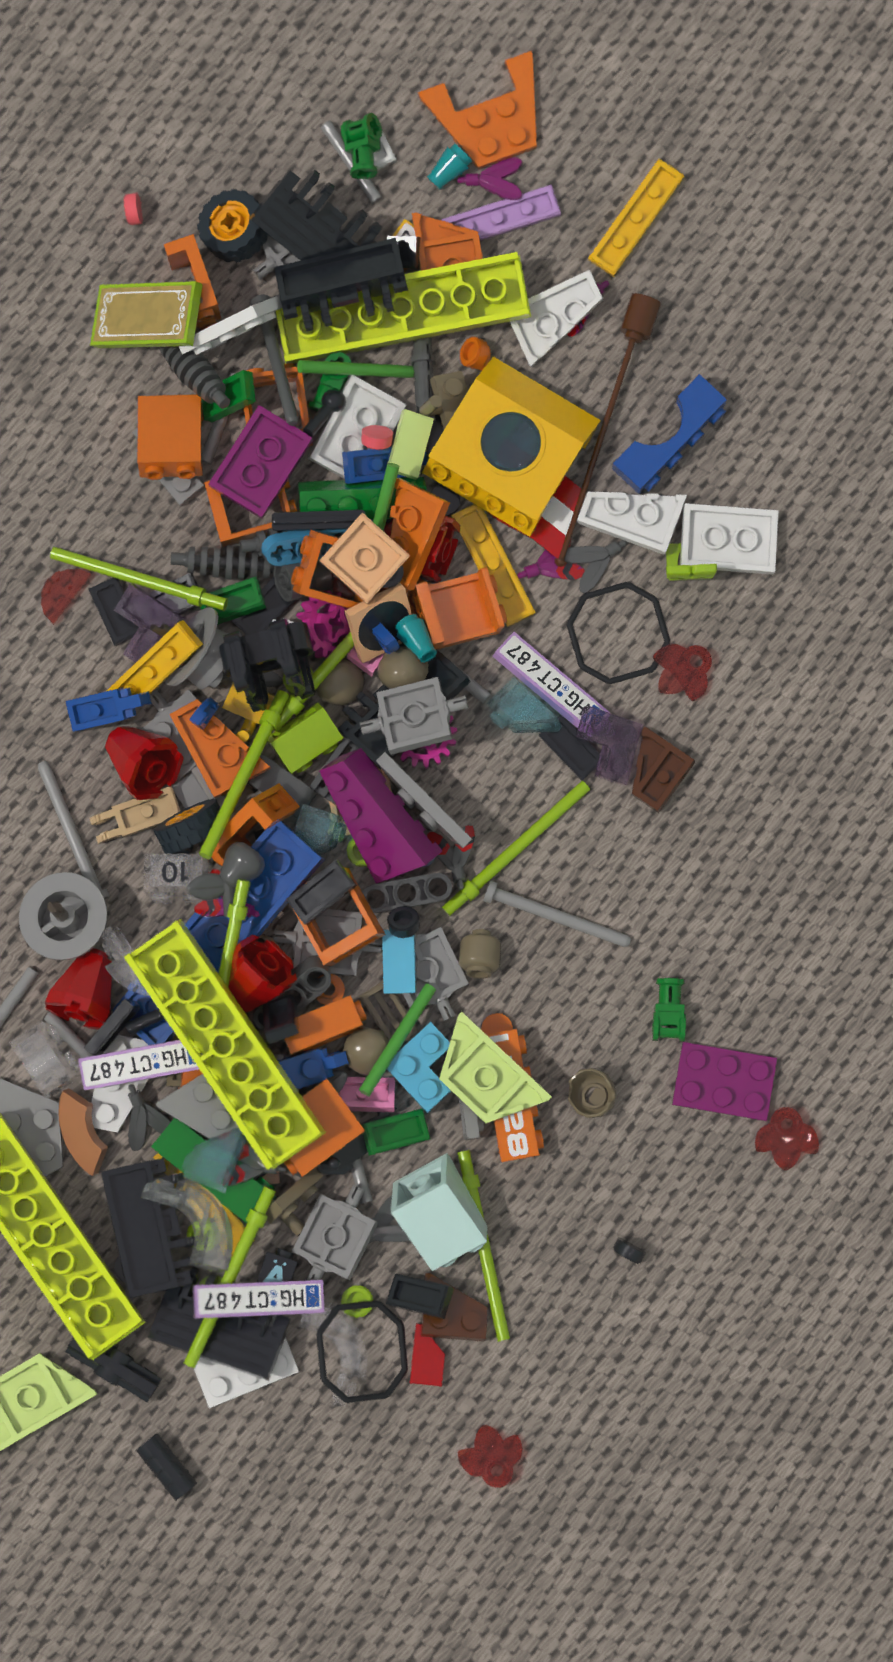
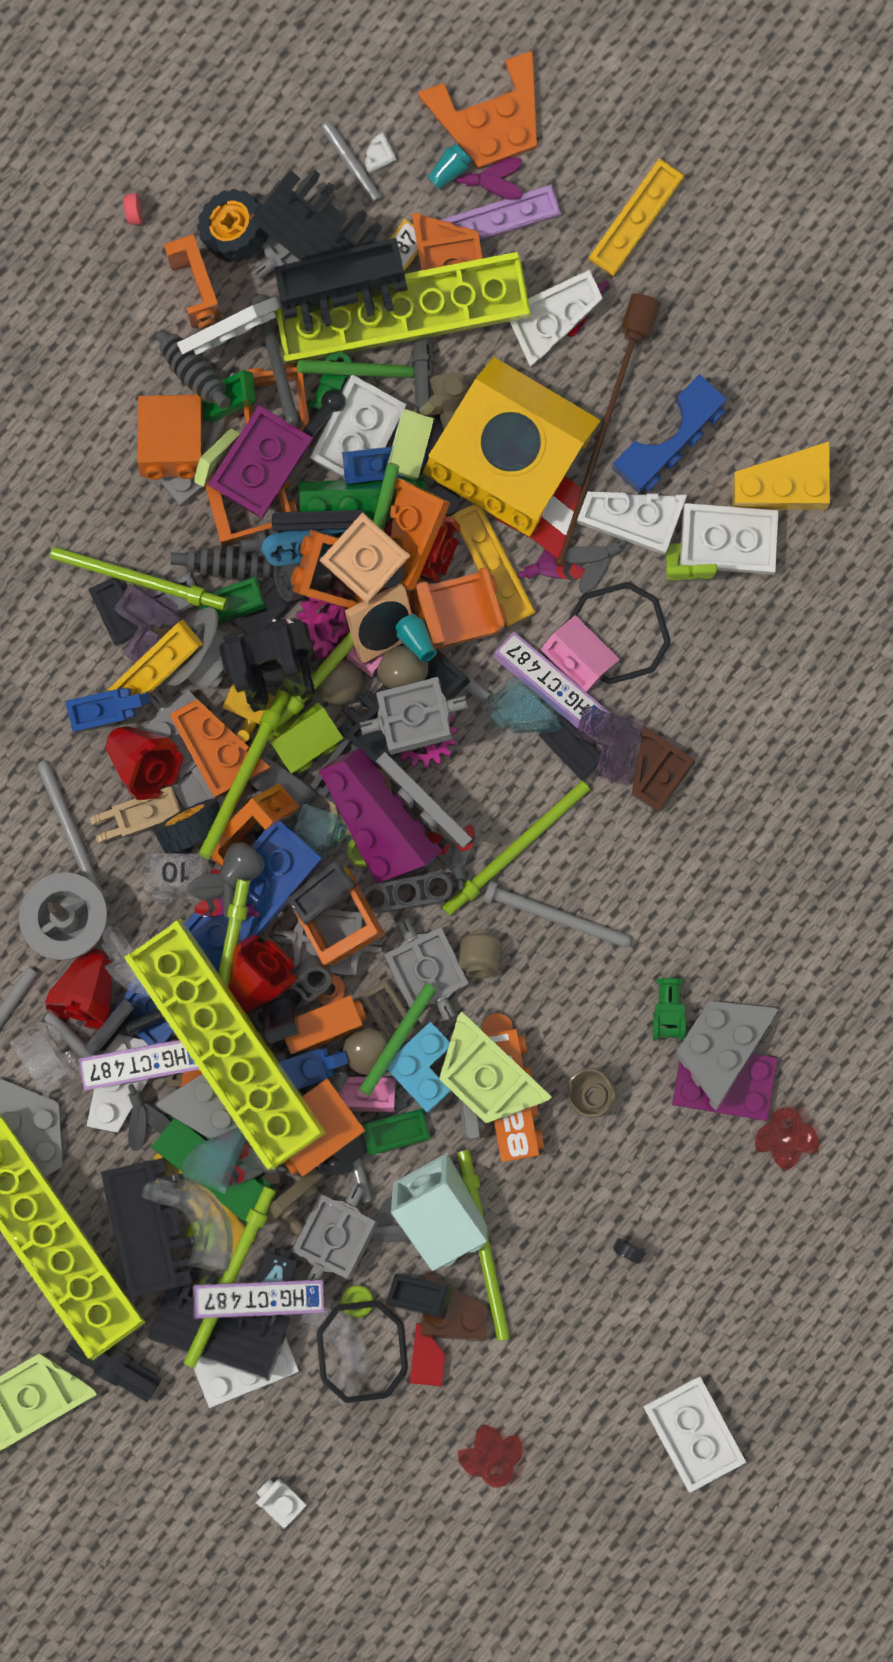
(60, 591): clear red tile -> none
(79, 1132): nougat tile -> none
(146, 315): pearl gold tile -> none
(166, 1466): black axle -> none
(204, 713): blue tile -> none
(213, 457): none -> yellowish green tile
(280, 1502): none -> white bracket
(361, 141): green connector -> none
(377, 437): coral tile -> none
(385, 639): blue tile -> none
(398, 964): medium azure tile -> none
(403, 922): black tile -> none
(409, 250): black tile -> none
(475, 353): orange tile -> none
(579, 653): none -> bright pink panel
(679, 673): clear red plate -> none
(694, 1434): none -> white plate
(722, 1045): none -> light grey wing
(786, 482): none -> yellow wedge

